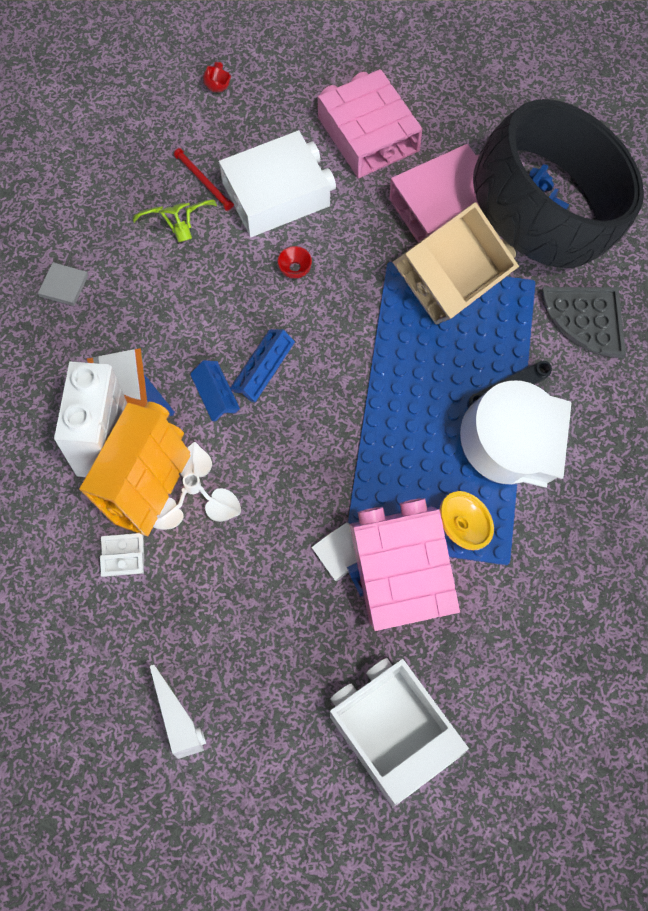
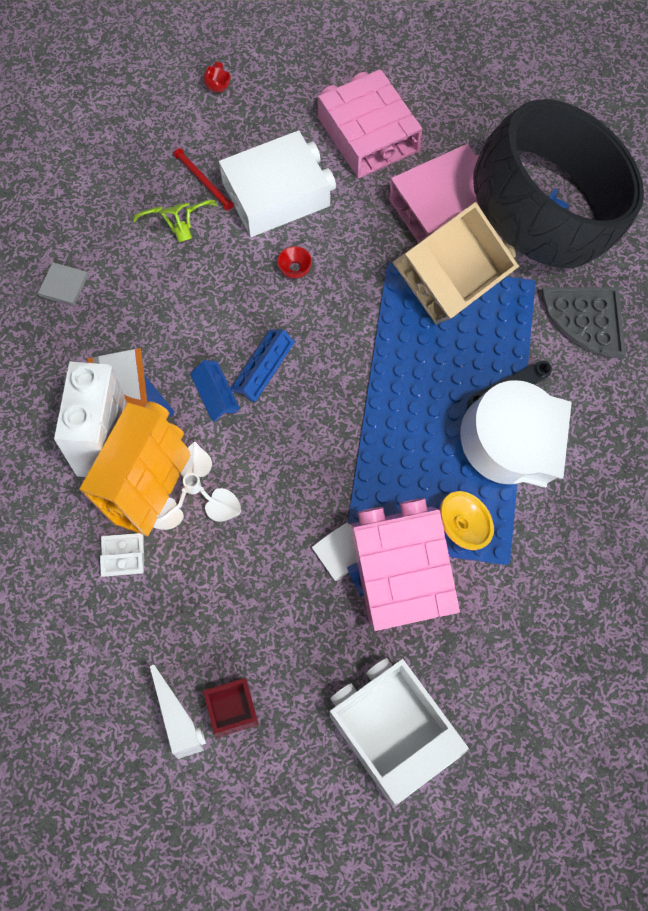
(231, 708): none -> dark red piece
(542, 178): blue hips -> none

